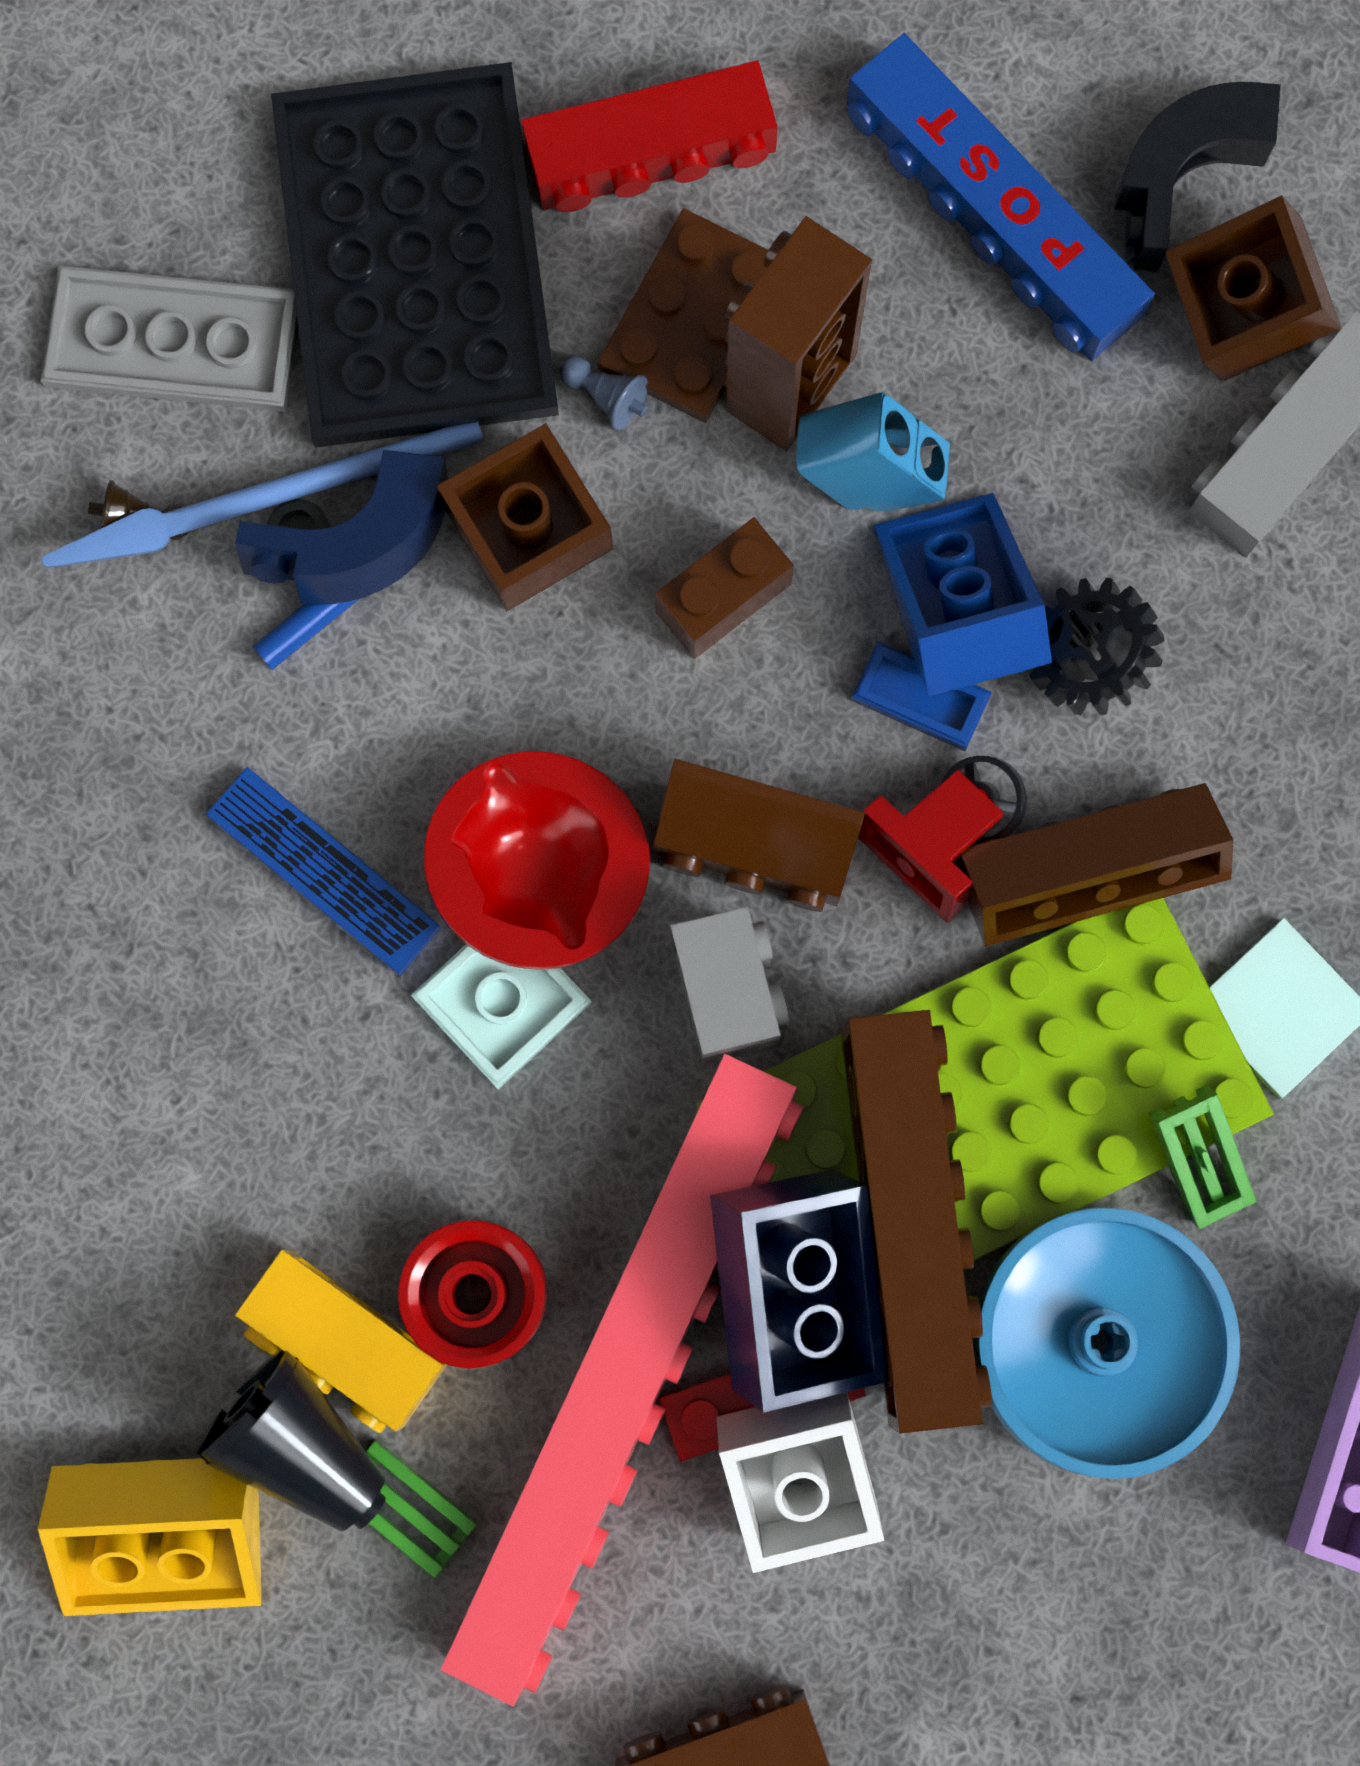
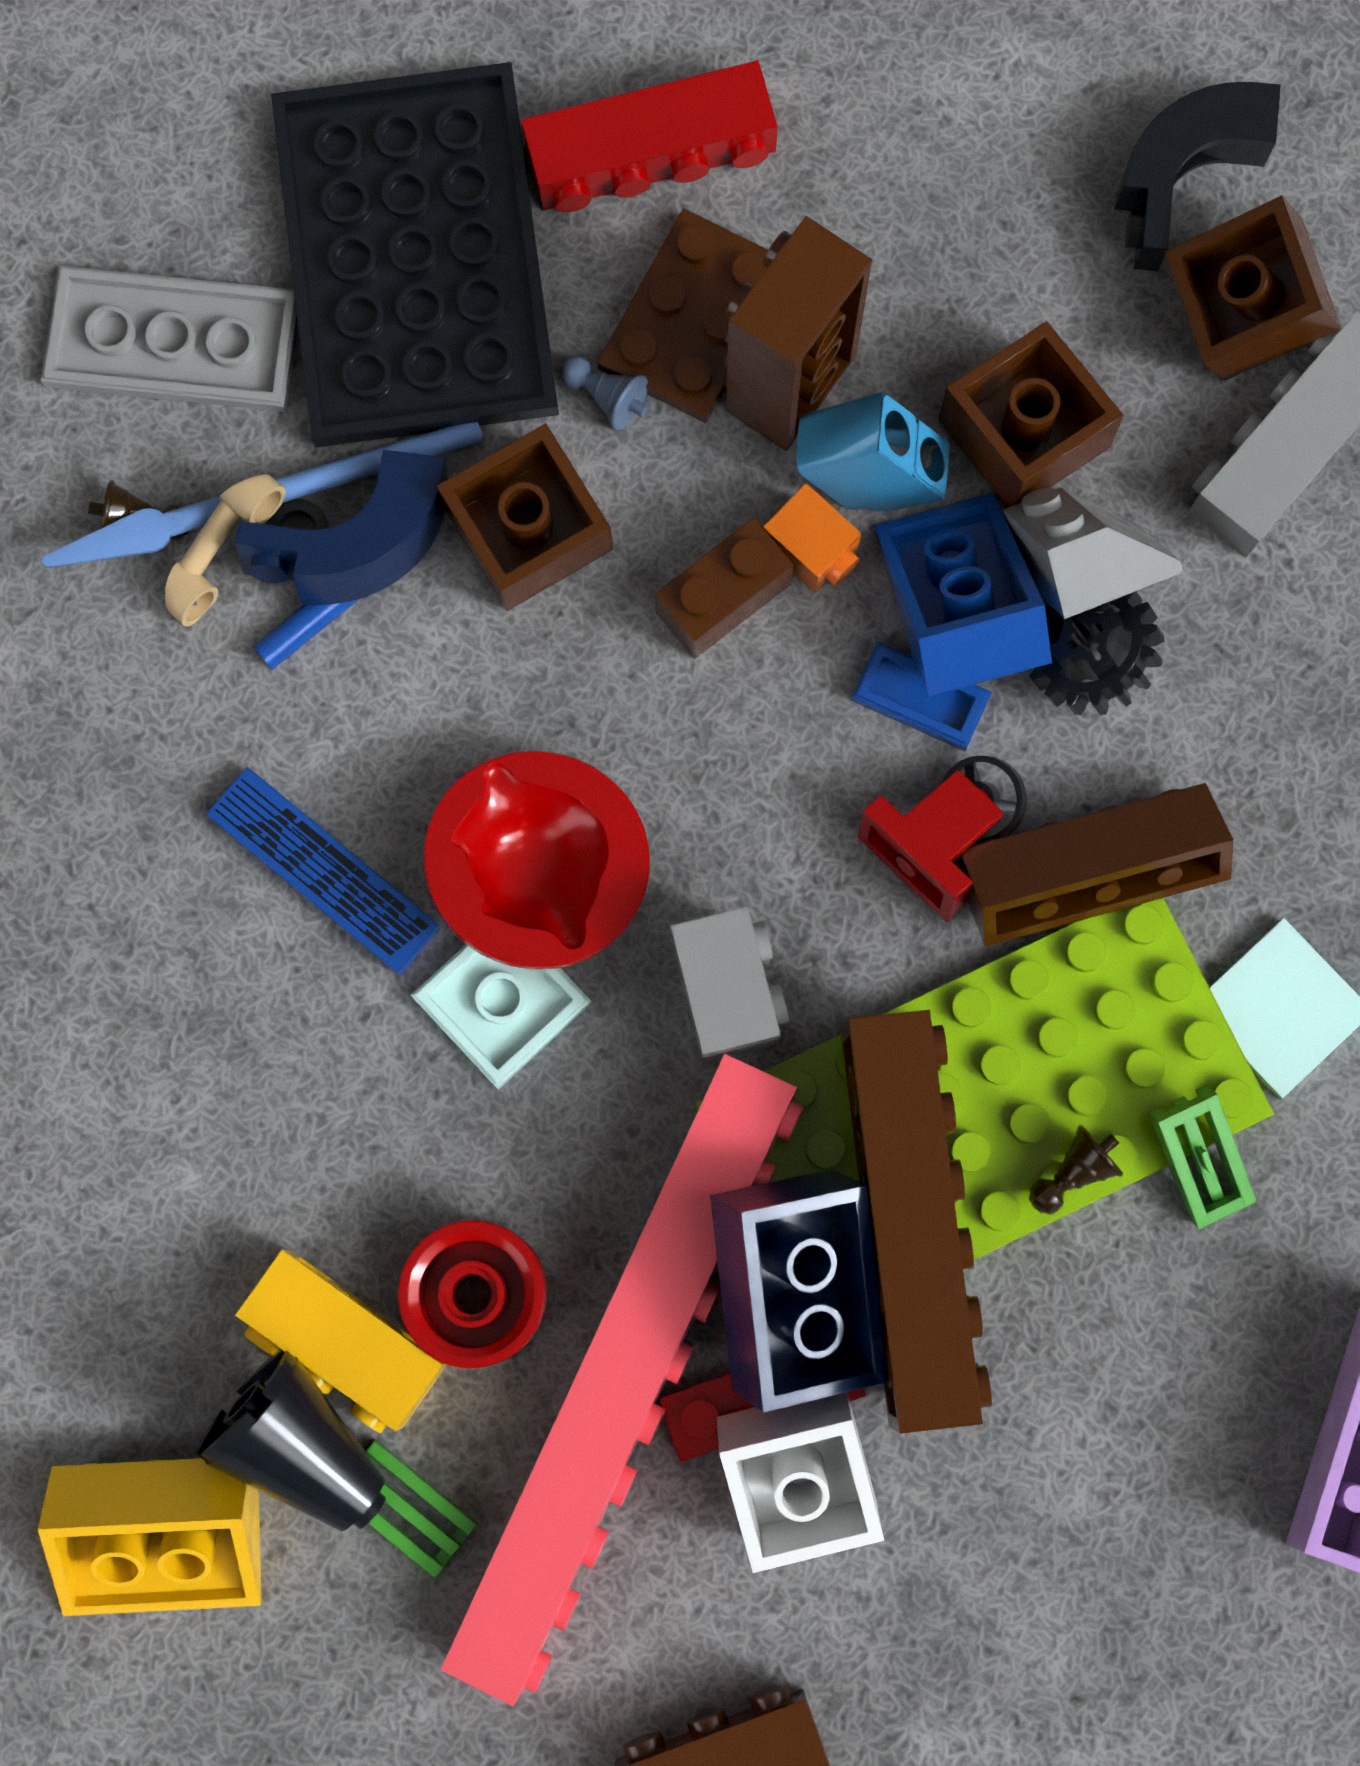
(251, 499): none -> tan bar
(756, 835): reddish brown slope -> none
(815, 539): none -> orange brick
(997, 198): blue brick -> none
(1029, 415): none -> reddish brown brick
(1083, 1165): none -> dark brown piece
(1084, 551): none -> light grey slope
(1166, 1352): dark azure dish -> none

